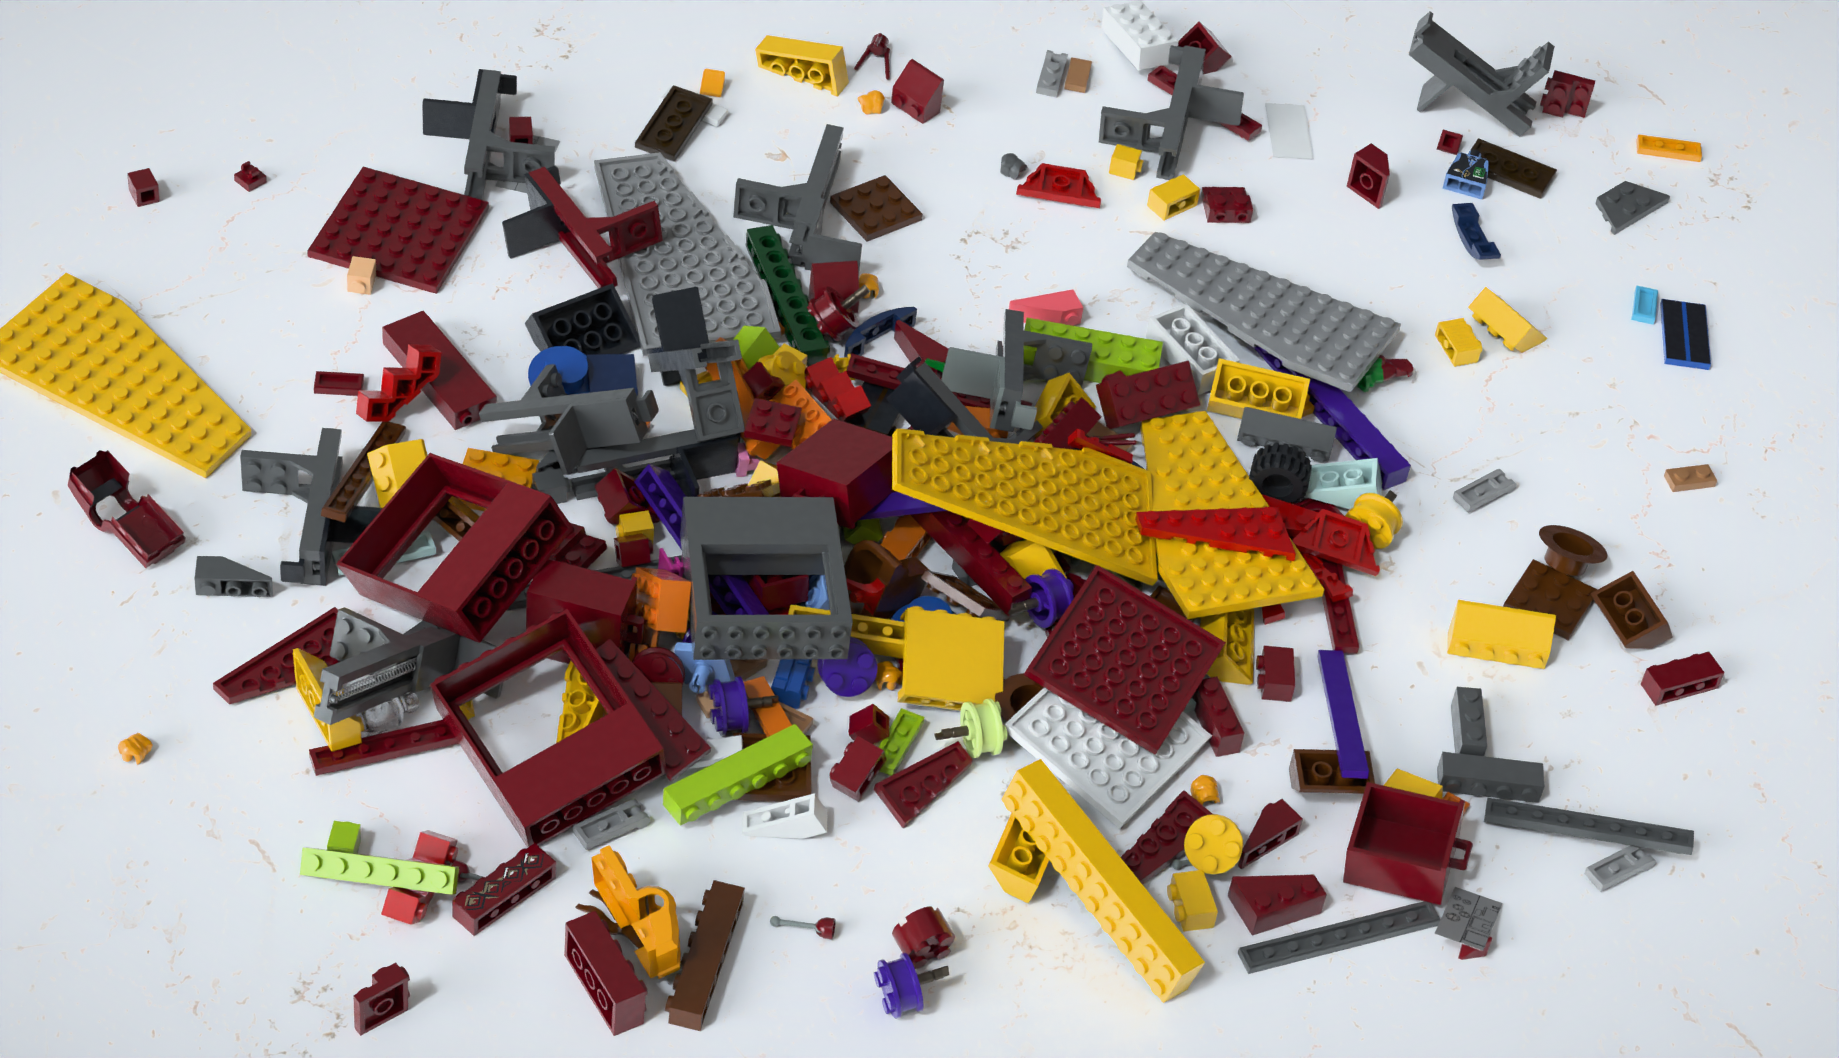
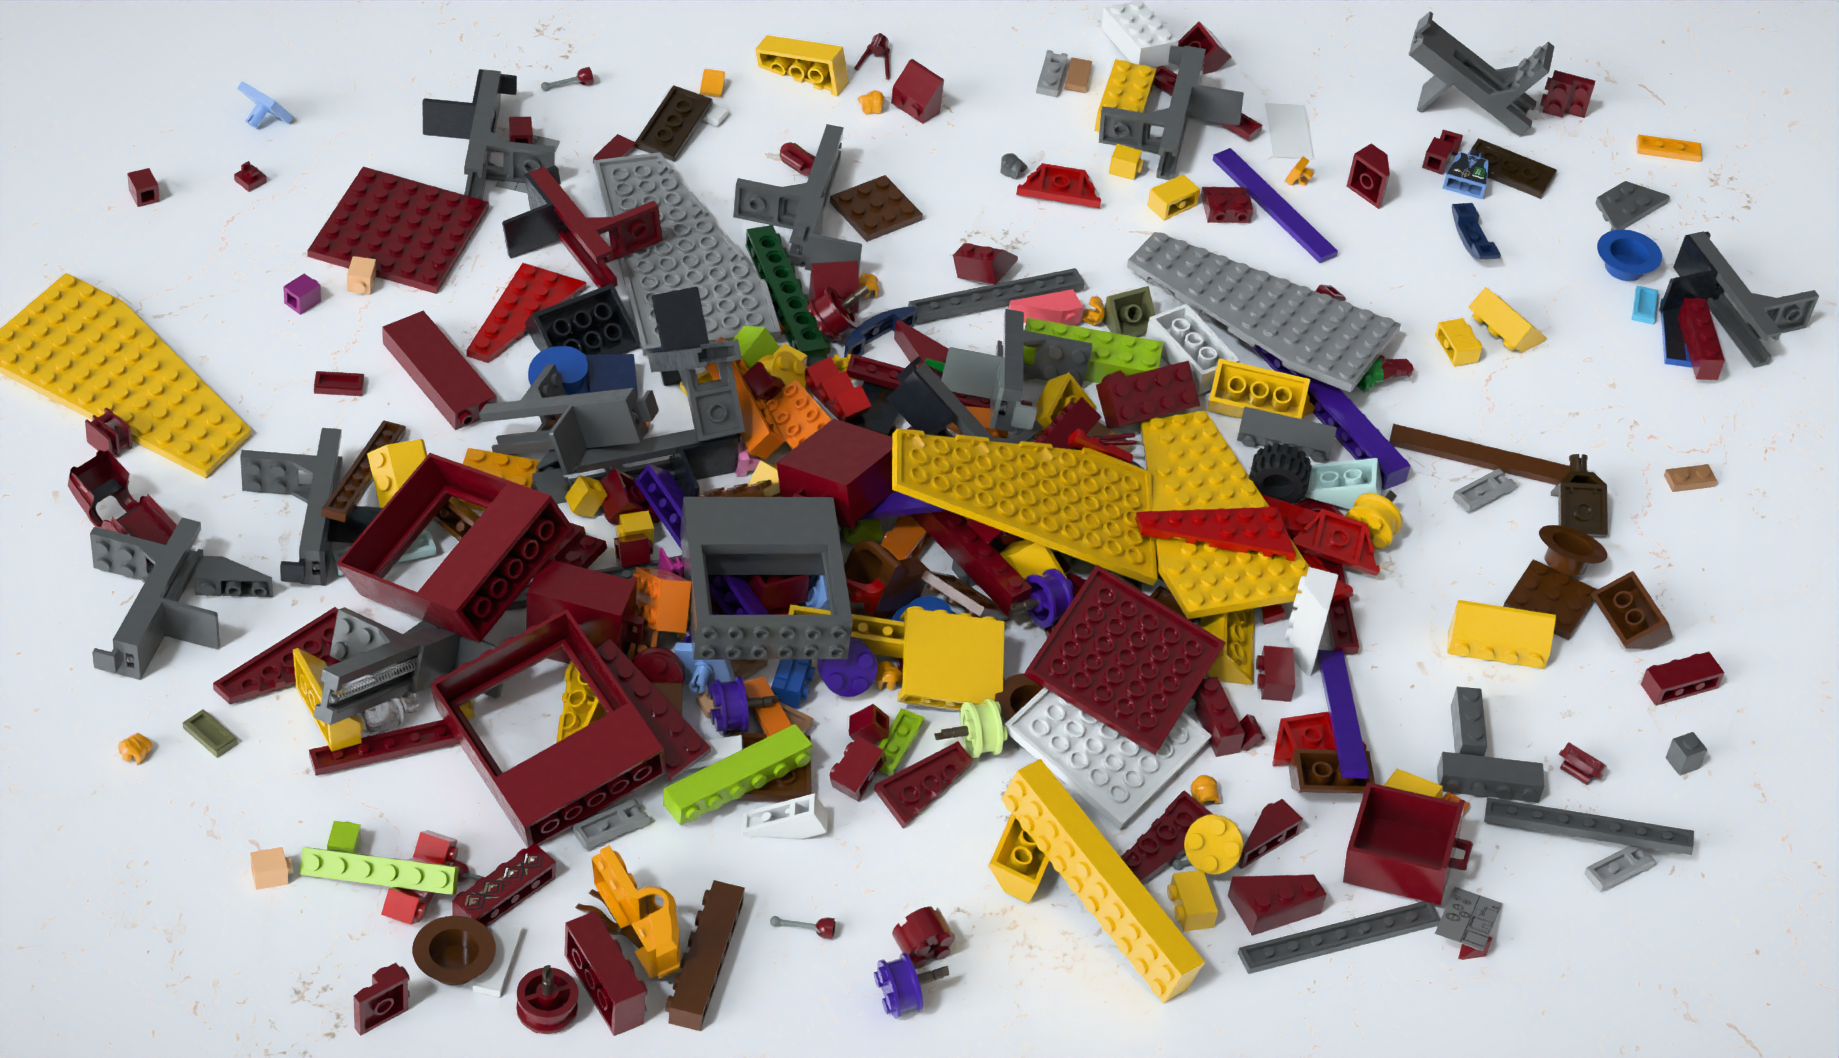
(107, 435): none -> dark red piece
(157, 605): none -> dark grey piece
(210, 733): none -> olive tile
(263, 105): none -> light blue tile
(270, 868): none -> light nougat brick
(302, 293): none -> magenta brick
(400, 384): red brick -> none
(454, 949): none -> reddish brown hose
(506, 941): none -> white tile
(527, 293): none -> red wing
(547, 1000): none -> dark red wheel
(583, 76): none -> hinge
(585, 496): none -> yellow brick
(617, 147): none -> dark red tile
(772, 422): dark red plate -> none
(797, 158): none -> dark red piece
(982, 263): none -> dark red slope
(995, 295): none -> dark grey plate
(1094, 316): none -> light orange arm
(1127, 88): none -> yellow brick
(1129, 312): none -> olive slope
(1253, 733): none -> dark red tile
(1275, 205): none -> dark purple tile
(1299, 171): none -> light orange tile
(1303, 732): none -> red wing
(1310, 617): none -> white slope
(1330, 290): none -> dark red slope
(1438, 155): none -> dark red brick
(1477, 454): none -> reddish brown tile
(1581, 764): none -> dark red piece
(1582, 499): none -> dark brown plate
(1628, 254): none -> blue hose
(1686, 753): none -> dark grey brick
(1701, 339): none -> dark red brick
(1707, 275): none -> dark grey piece

